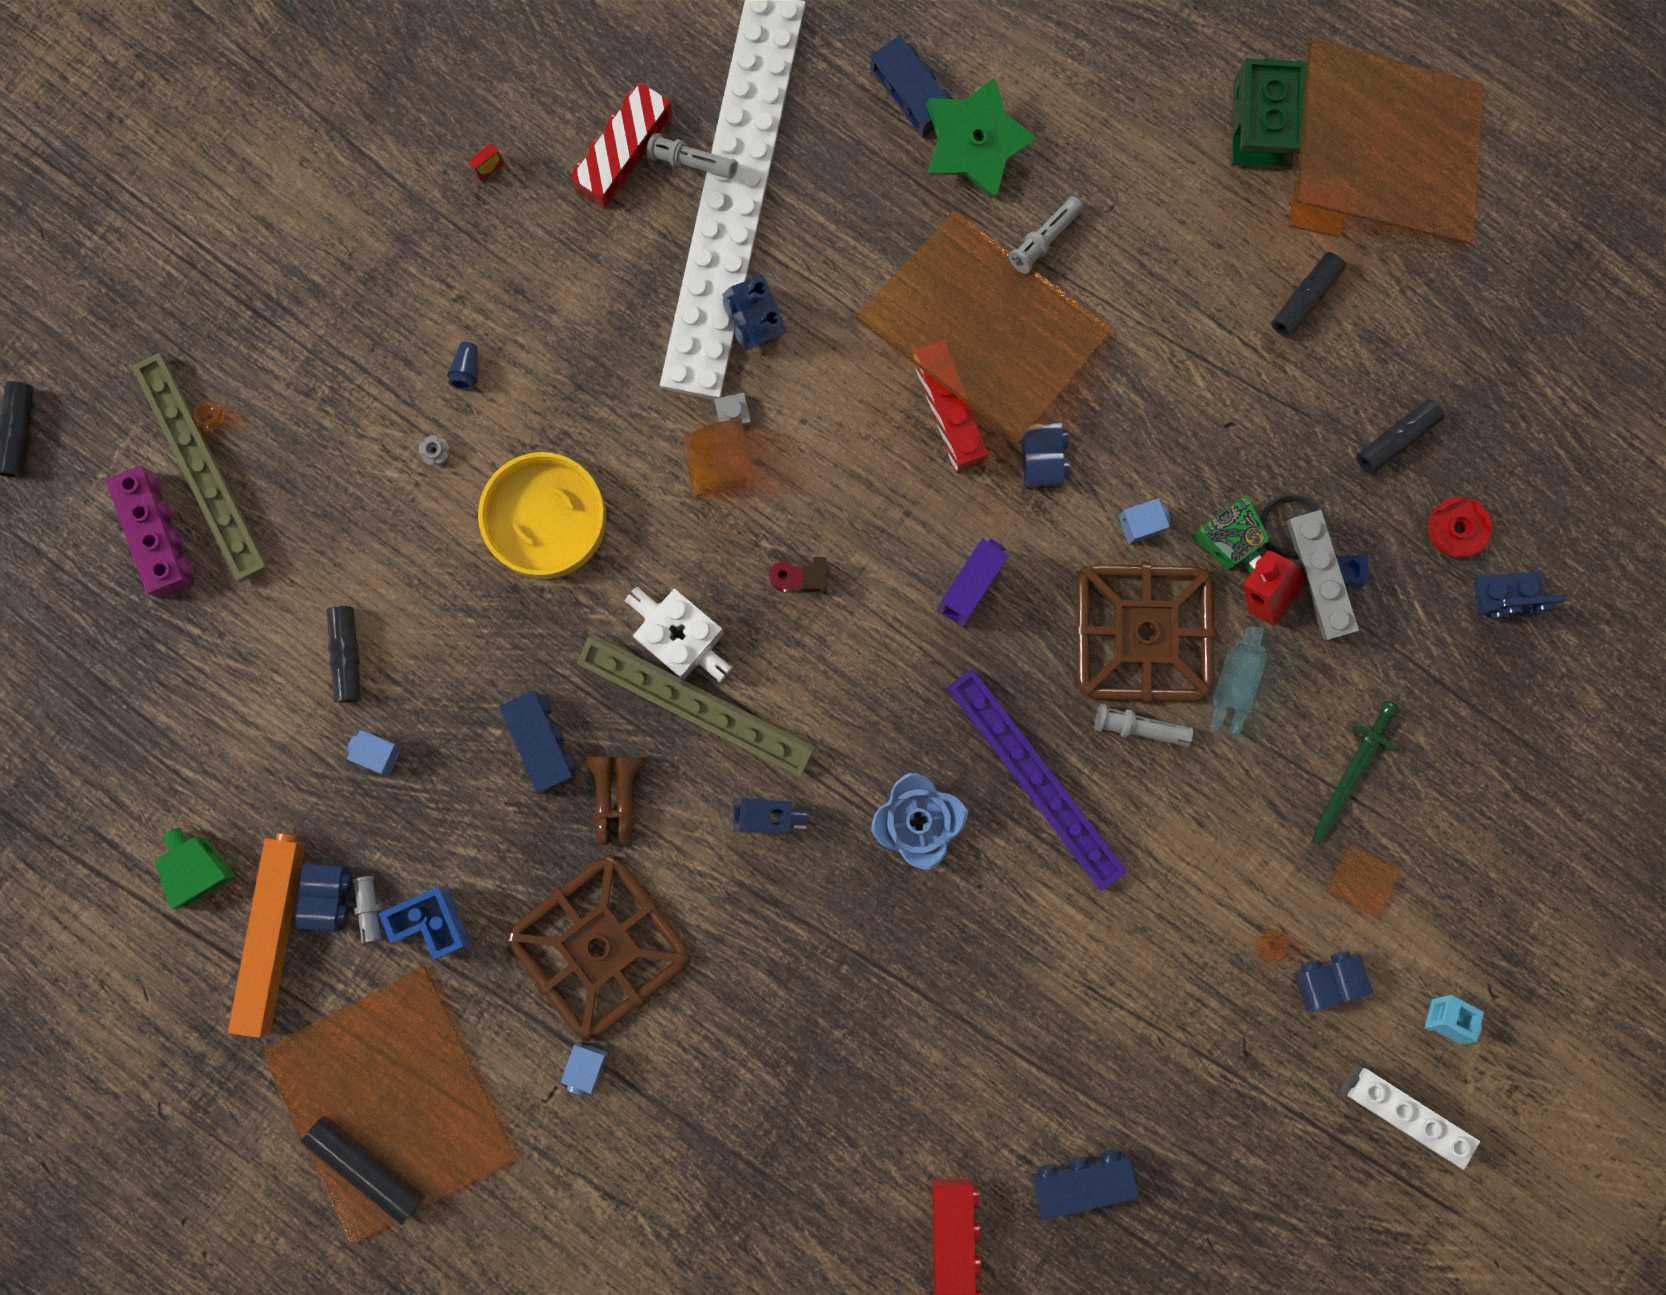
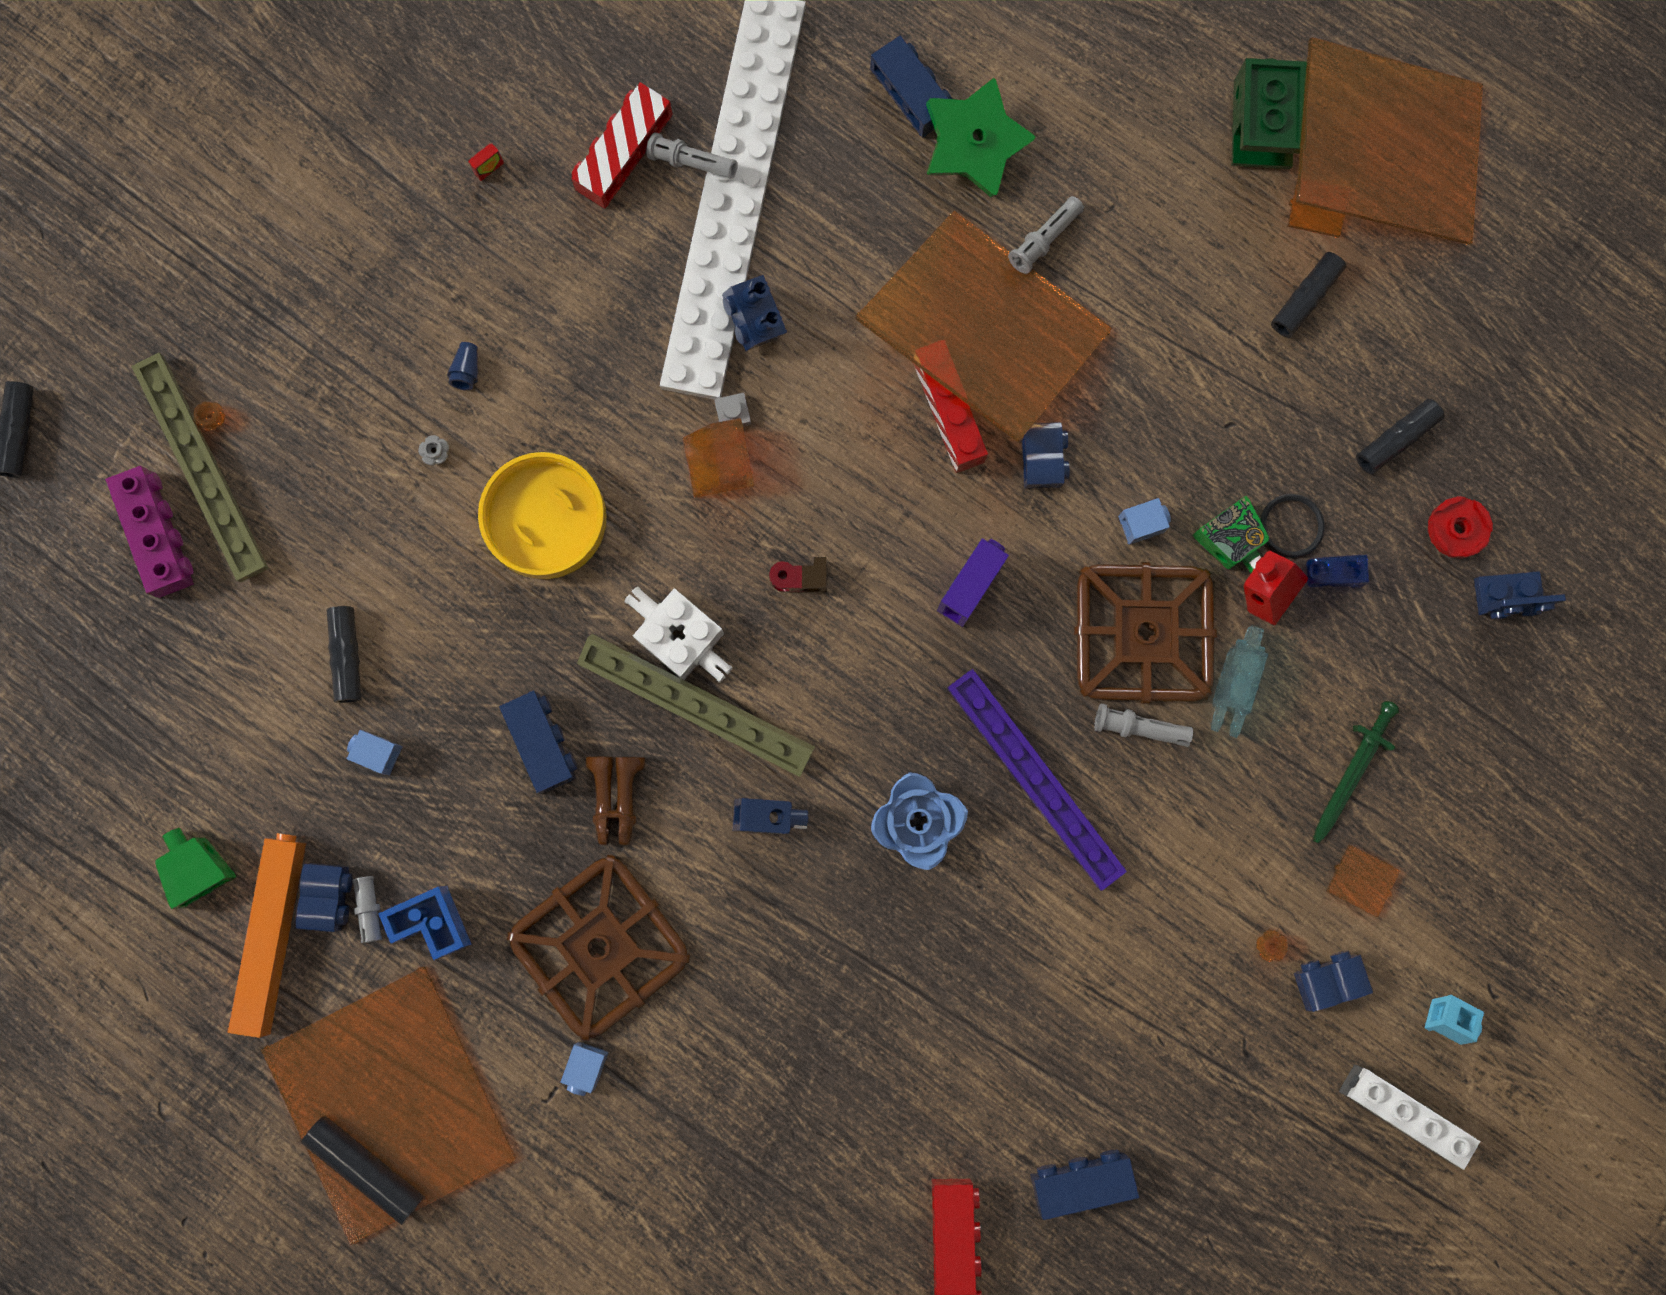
(1323, 575): light grey arch -> none

